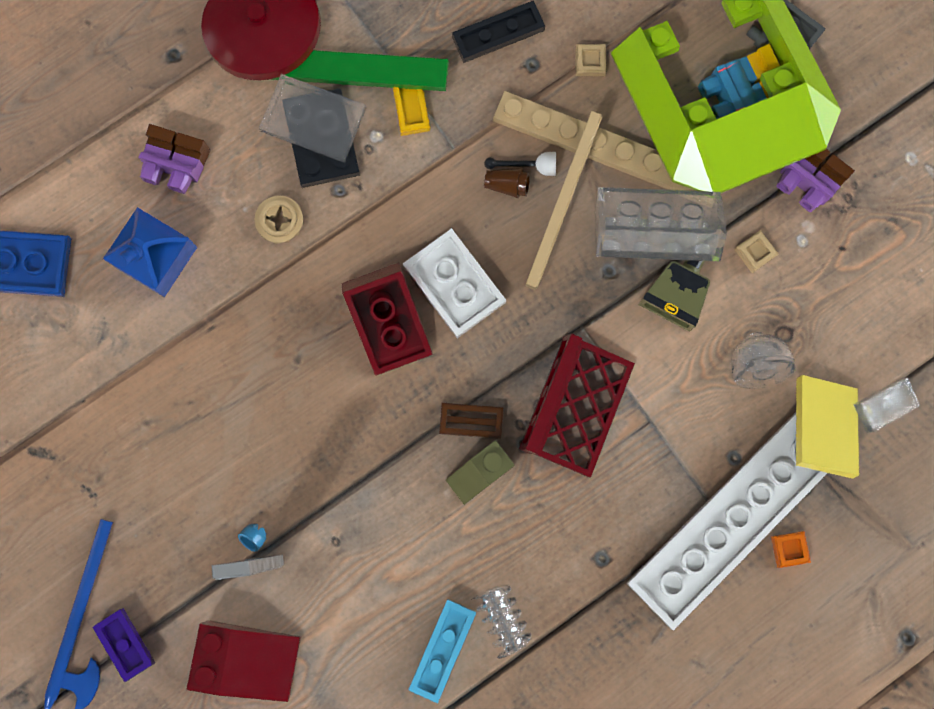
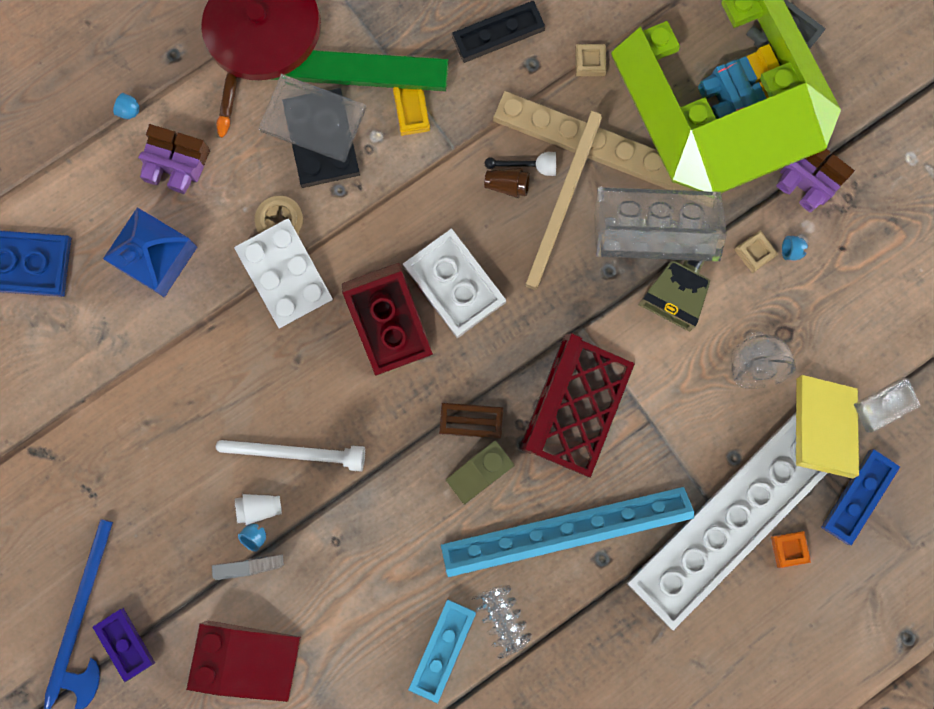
(126, 106): none -> dark azure hinge
(223, 121): none -> reddish brown piece
(256, 508): none -> white cone
(283, 273): none -> white plate
(350, 457): none -> white piece
(566, 531): none -> medium azure plate
(793, 248): none -> dark azure hinge
(860, 497): none -> blue plate

